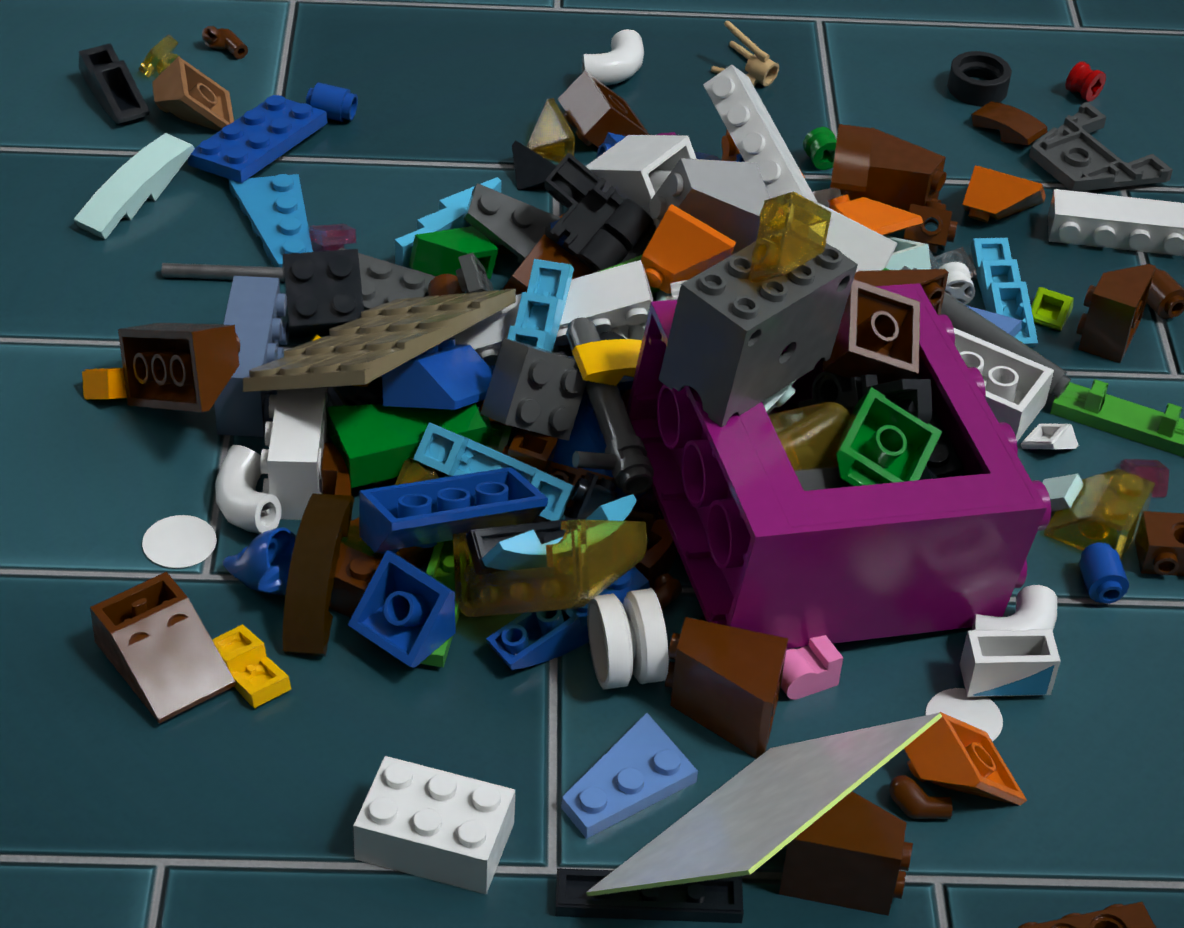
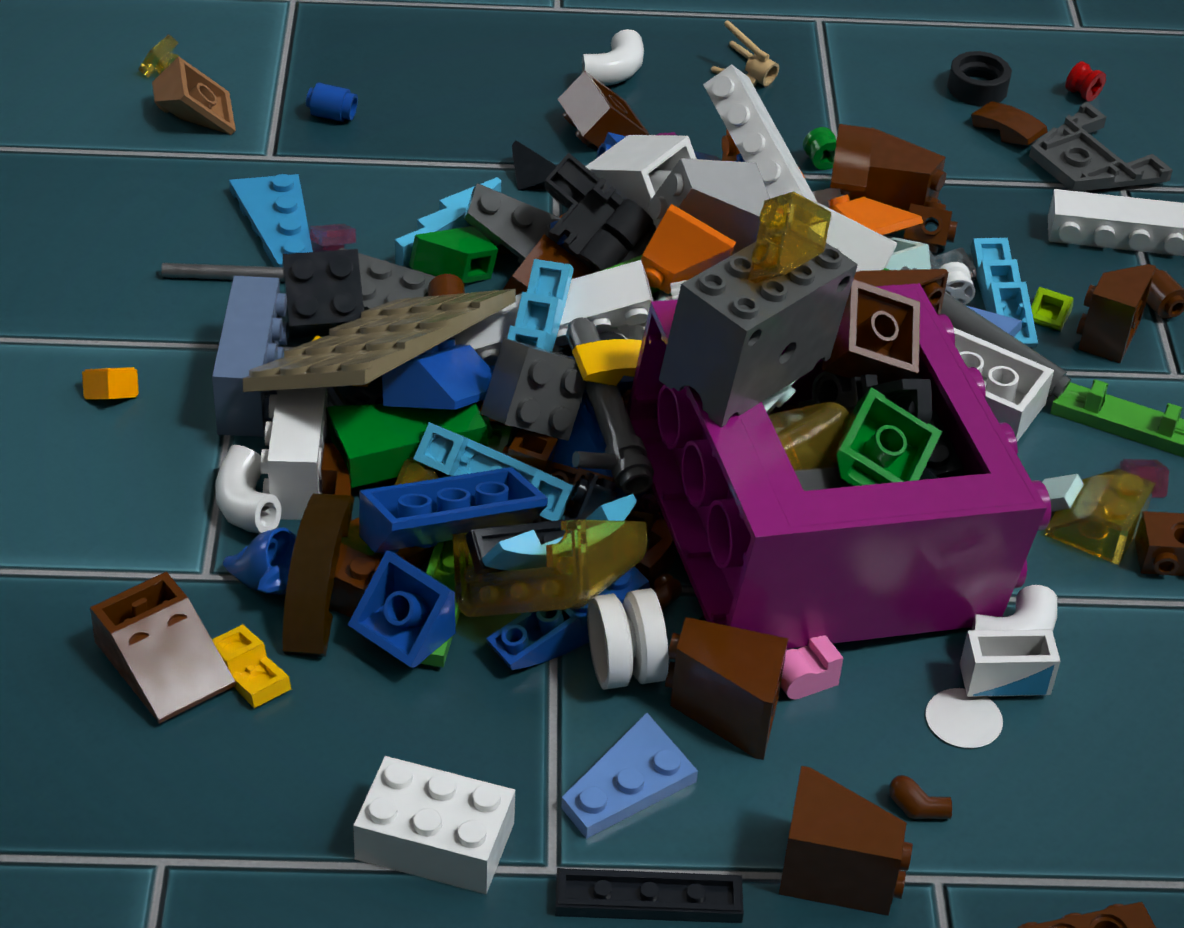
(112, 83): black slope -> none
(131, 185): light aqua slope -> none
(178, 364): reddish brown slope -> none
(179, 541): white sticker -> none
(224, 40): reddish brown arm -> none
(257, 138): blue plate -> none
(472, 275): dark grey hinge -> none
(552, 134): clear yellow slope -> none
(762, 808): white piece -> none
(962, 761): orange slope -> none
(999, 194): orange slope -> none
(1051, 437): white slope -> none
(1103, 573): blue brick -> none

